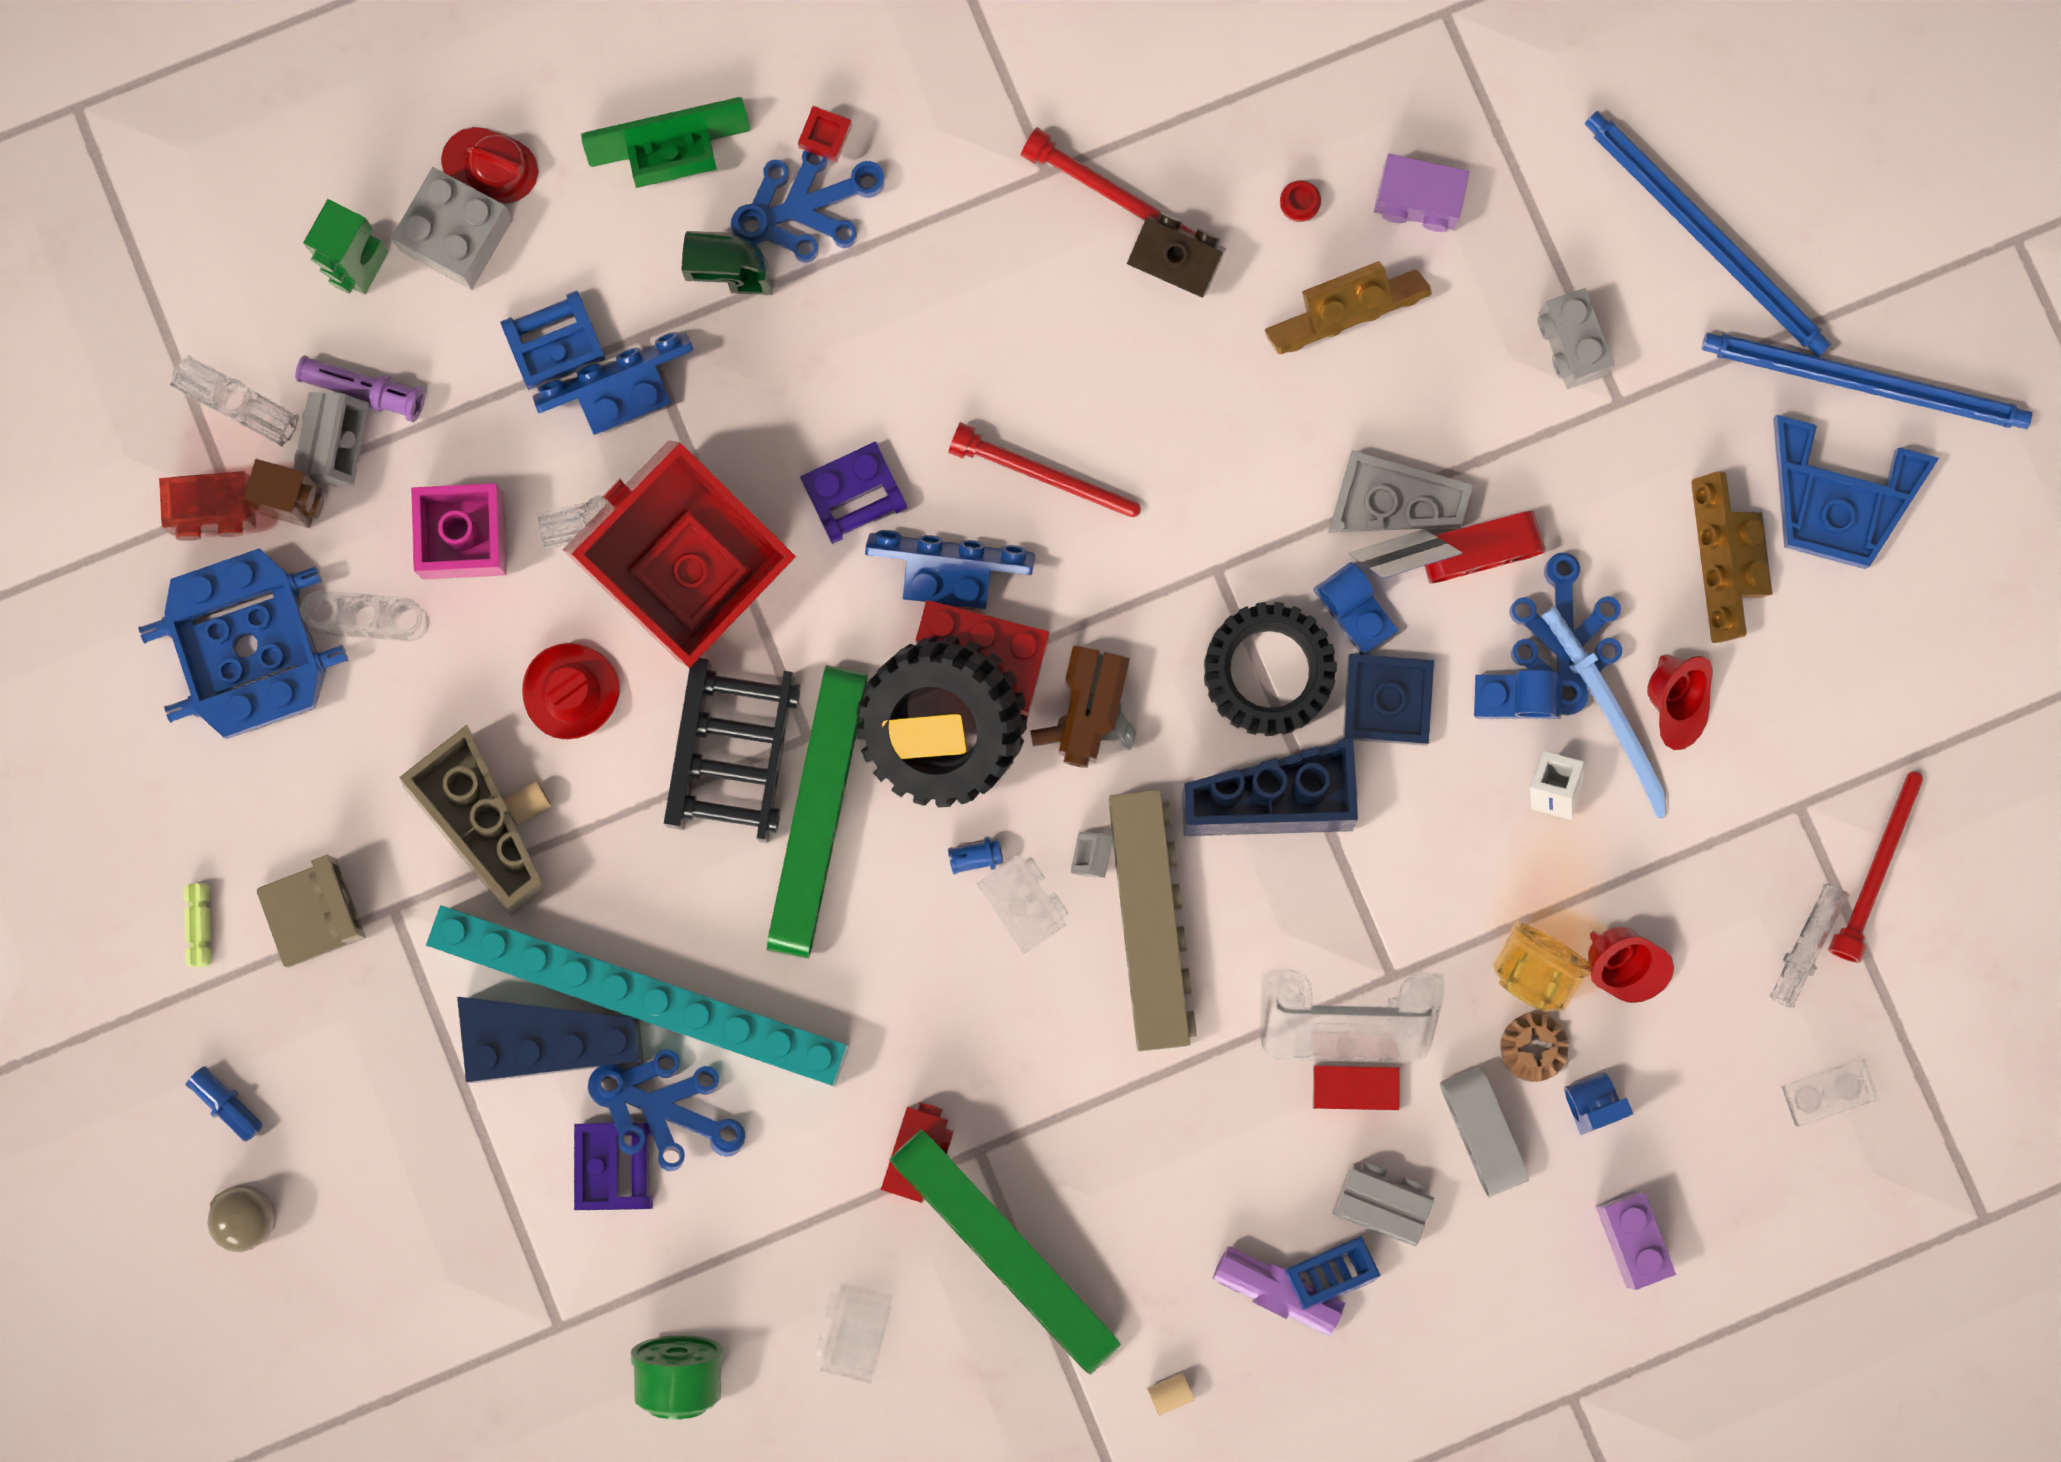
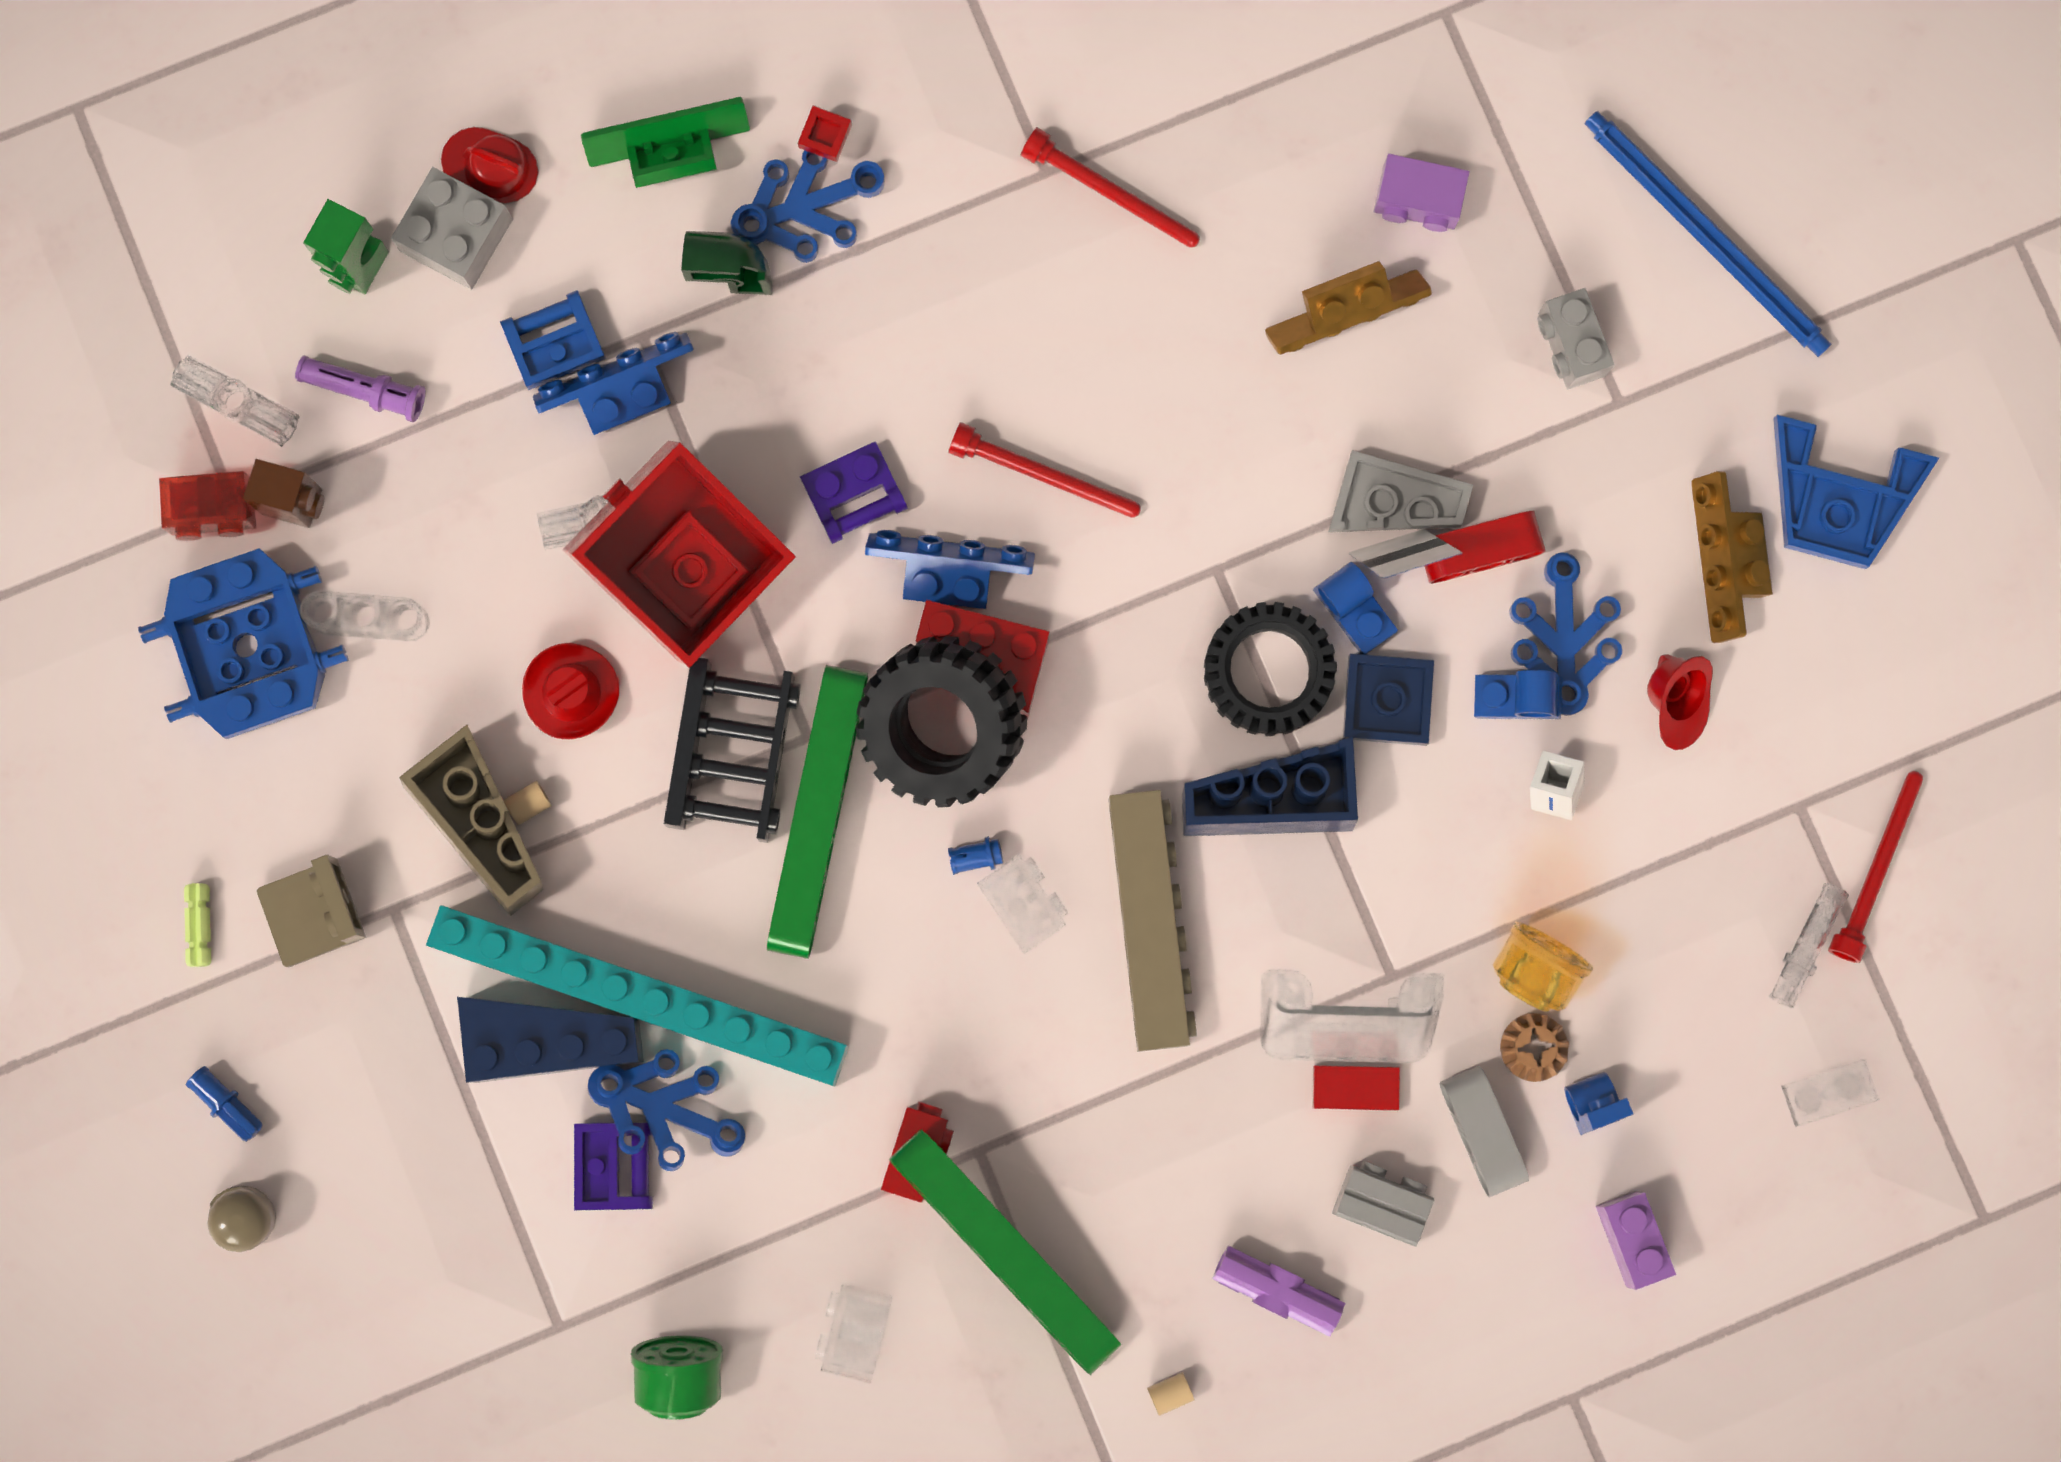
(331, 438): light grey brick -> none
(458, 531): dark pink brick -> none
(927, 736): yellow sticker -> none
(1091, 854): light grey tile -> none
(1093, 710): reddish brown piece -> none
(1176, 254): dark brown brick -> none
(1300, 201): red plate -> none
(1360, 1259): blue slope -> none
(1587, 669): light blue sword -> none
(1628, 965): red piece -> none
(1866, 380): blue piece -> none

